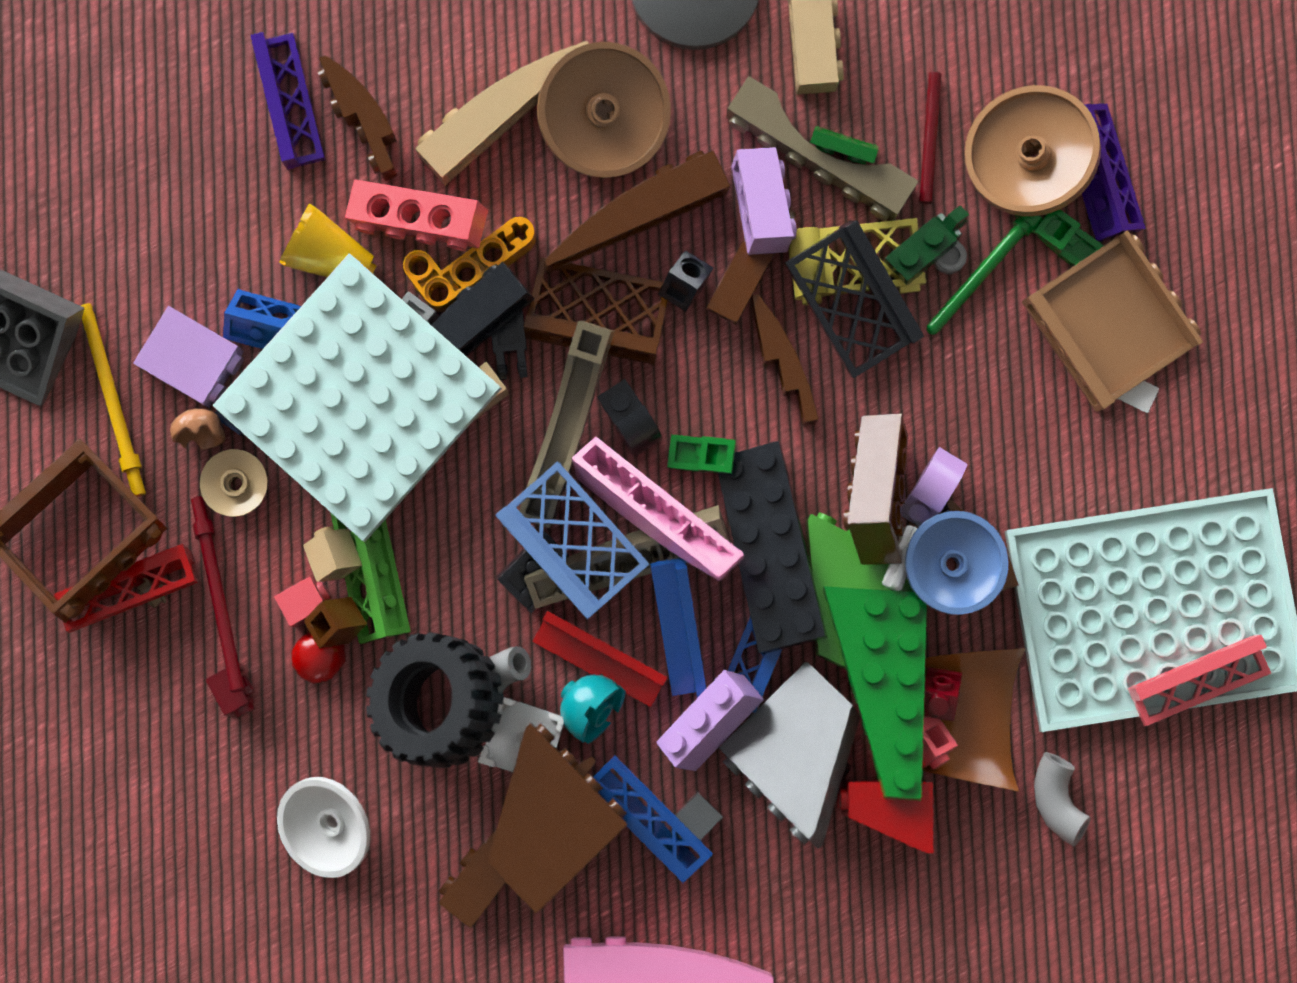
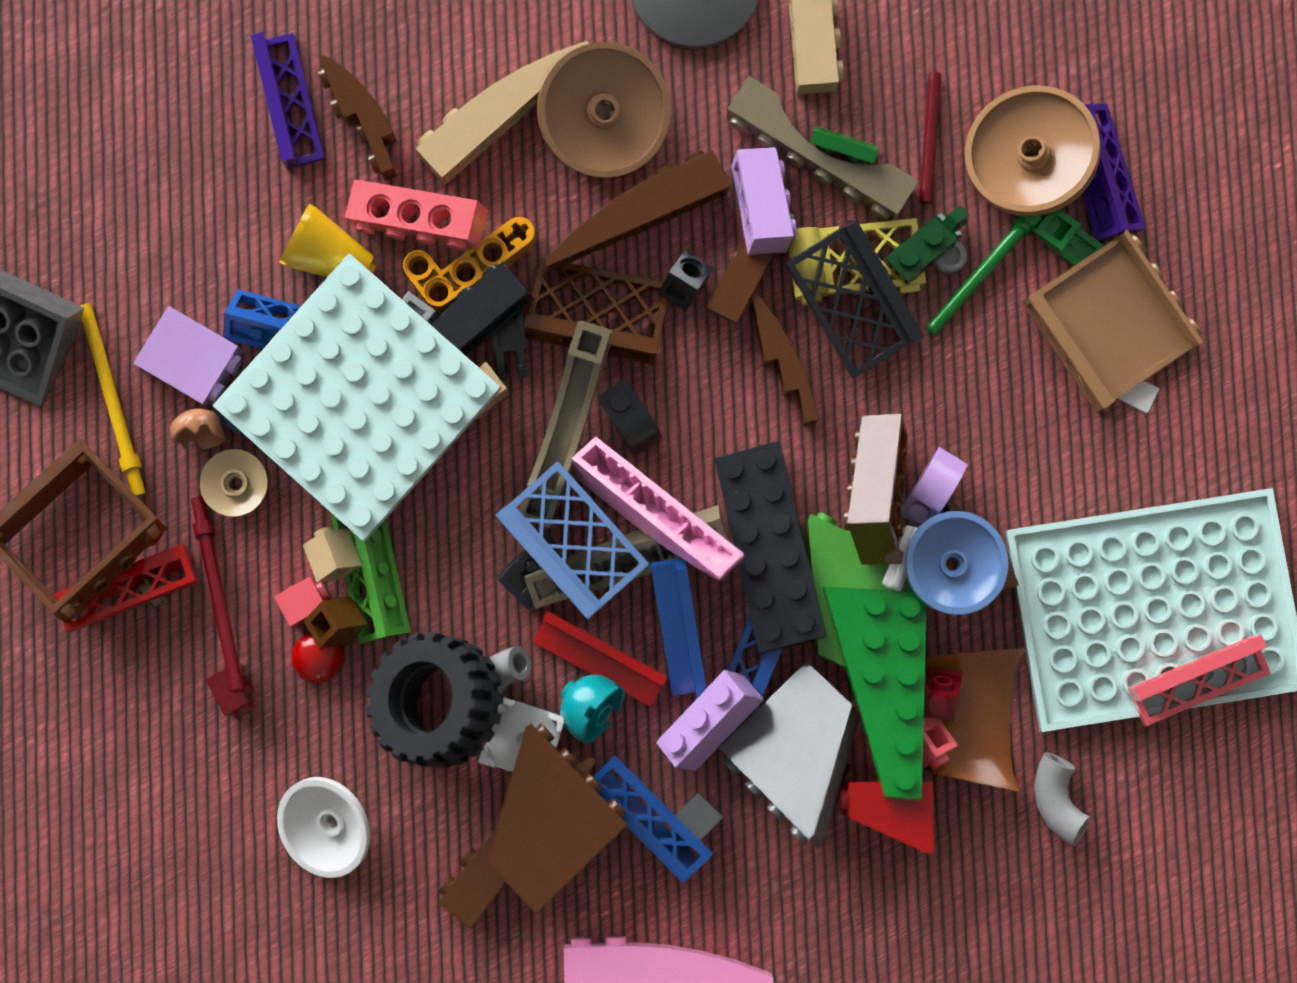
(701, 454): green slope -> none

